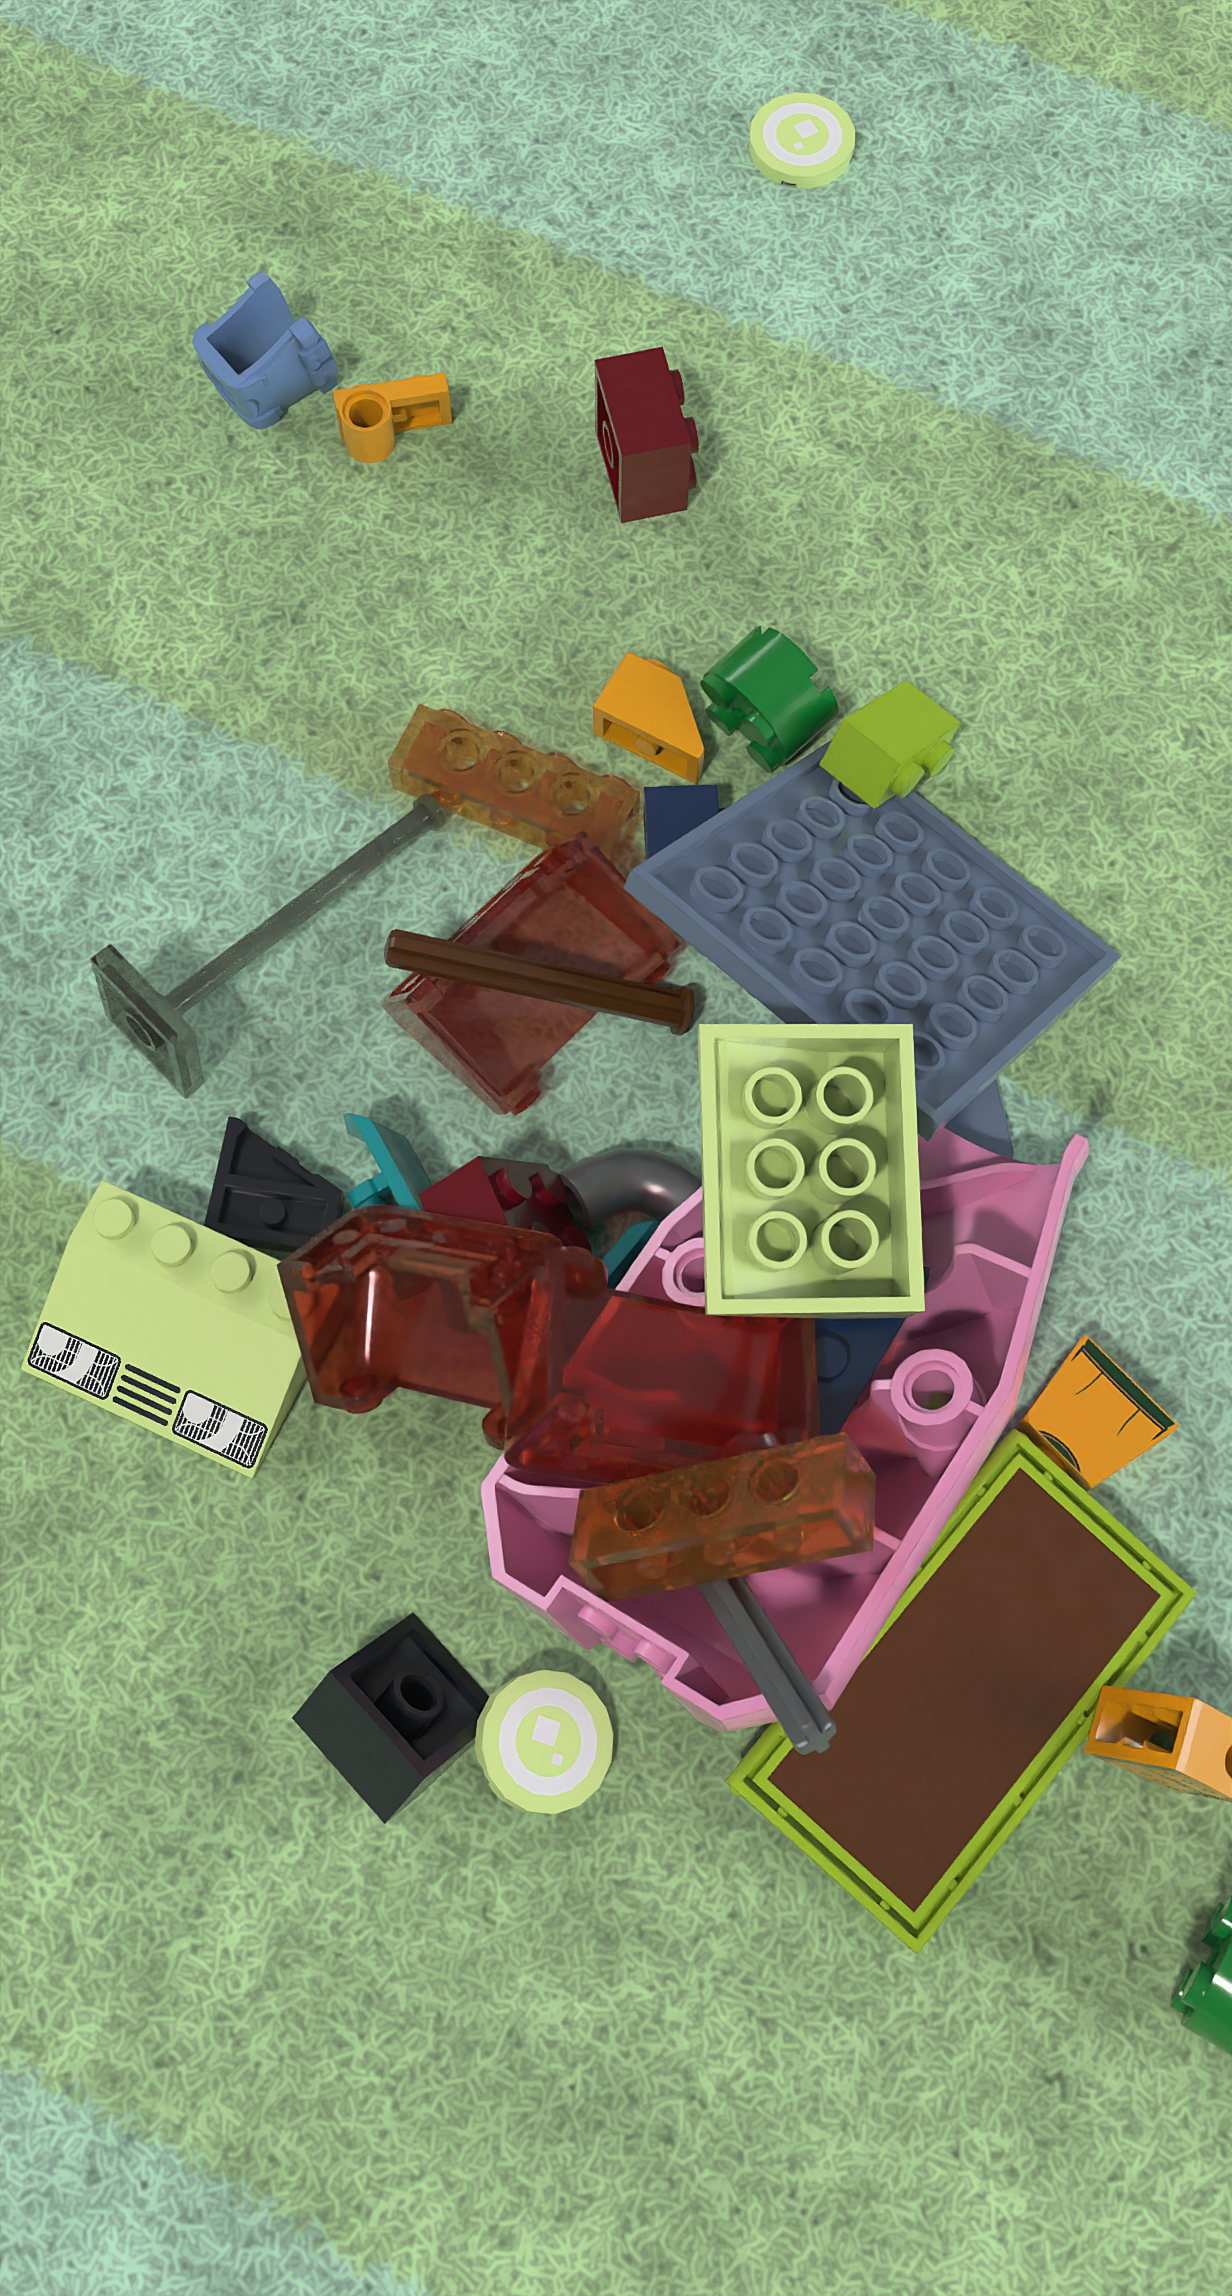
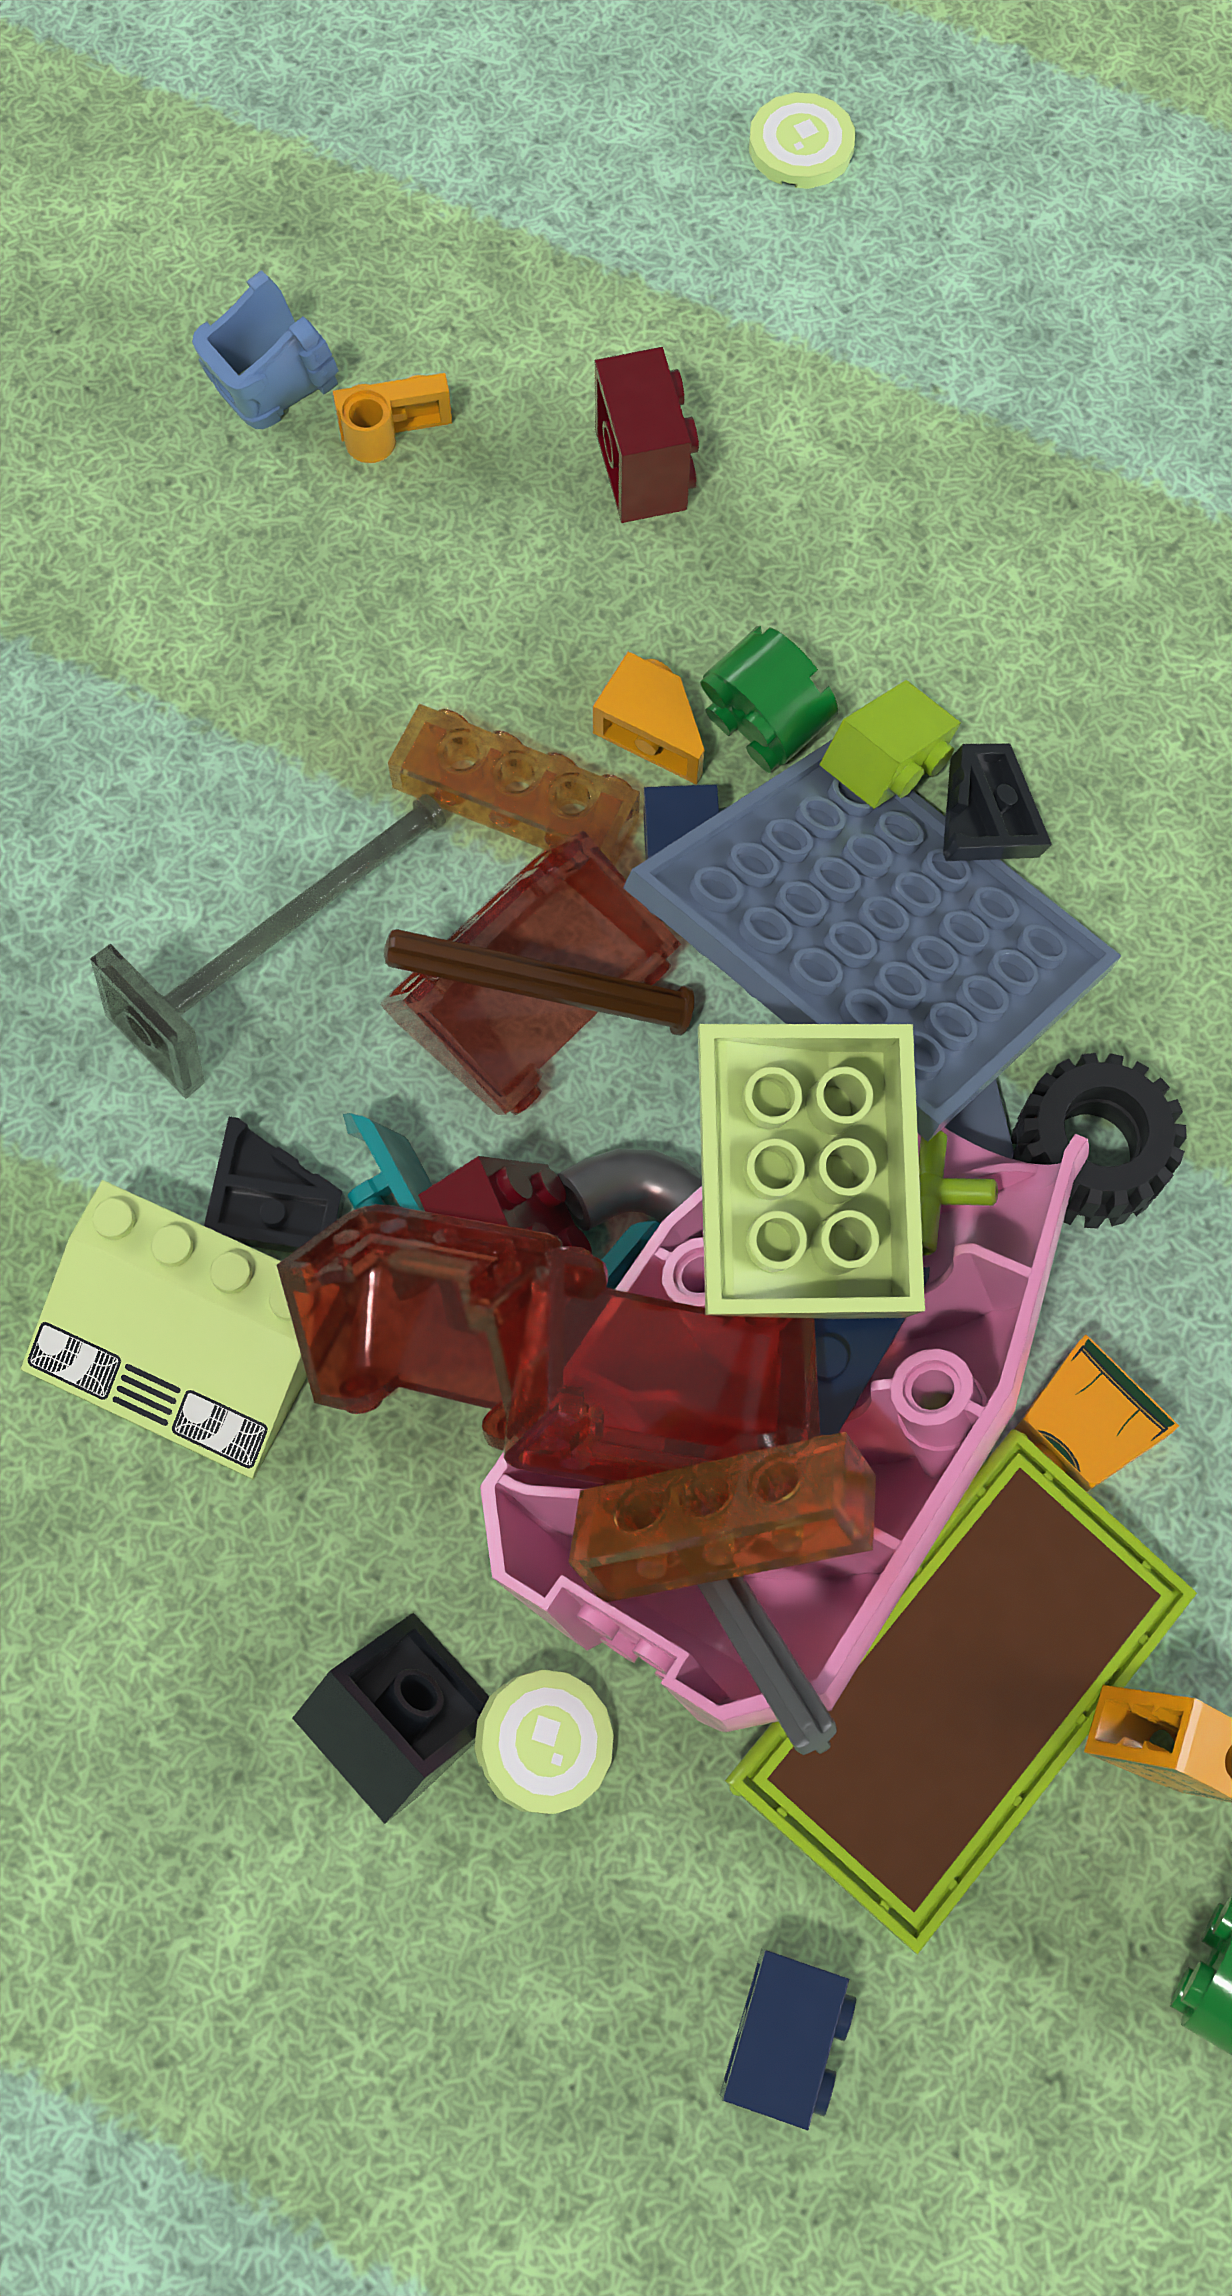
(787, 2040): none -> dark blue brick
(939, 1191): none -> lime piece
(990, 807): none -> black wing
(1127, 1102): none -> black tyre

